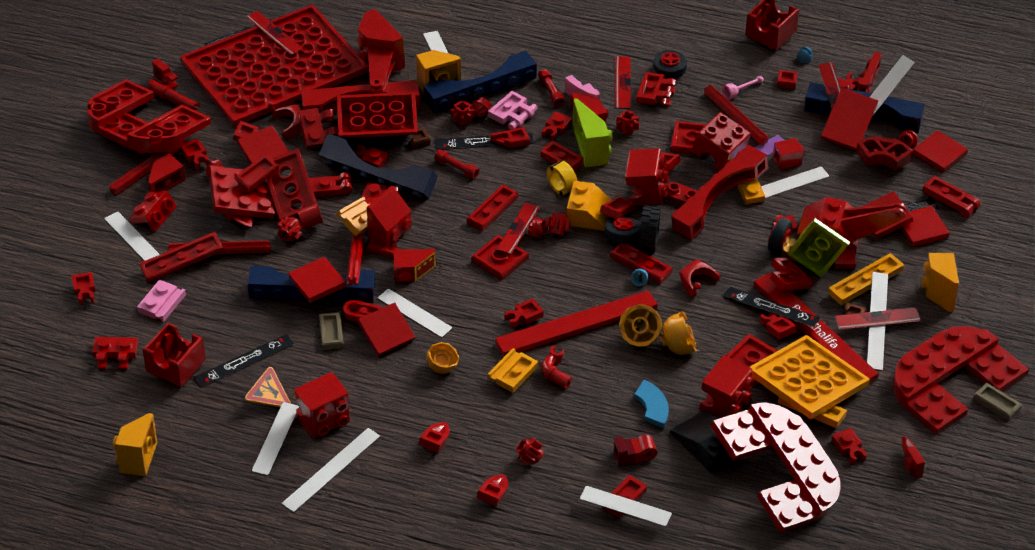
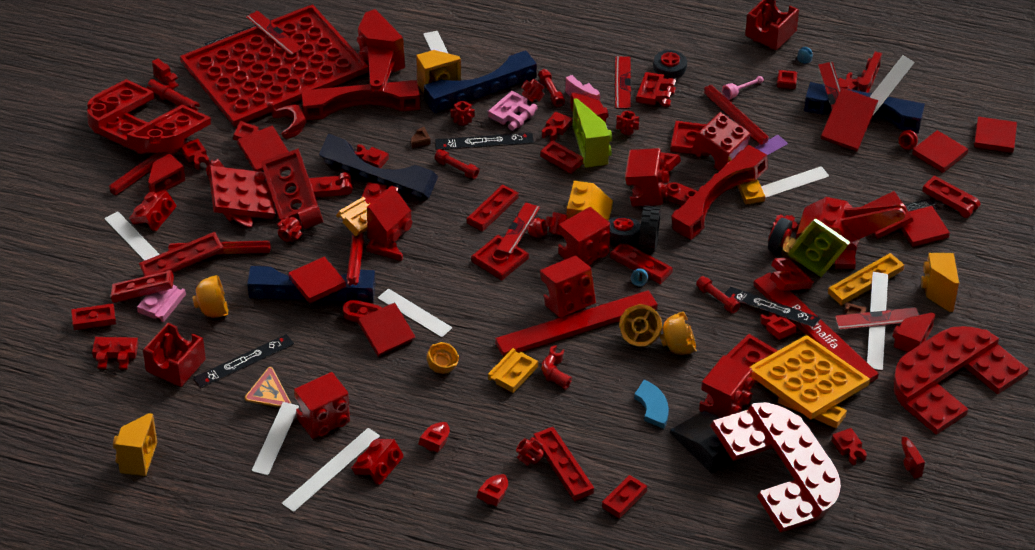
(84, 286): red plate -> none
(93, 316): none -> red plate
(142, 286): none -> red tile
(211, 297): none -> light orange cylinder
(257, 173): red tile -> none
(312, 128): red plate -> none
(331, 331): dark tan tile -> none
(377, 115): red slope -> none
(378, 459): none -> red bracket
(412, 263): red slope -> none
(481, 107): red plate -> none
(511, 138): red tile -> none
(525, 311): red plate -> none
(532, 90): none -> red gear
(564, 464): none -> red plate
(566, 173): yellow piece -> none
(568, 286): none -> red piece
(586, 236): none -> red piece
(618, 207): red tile -> none
(626, 505): white sticker -> none
(634, 450): leg -> none
(696, 268): red helmet -> none
(730, 304): none -> red bar
(788, 153): red brick -> none
(884, 151): red brick -> none
(913, 331): none -> red slope
(995, 134): none -> red tile
(997, 401): dark tan tile -> none

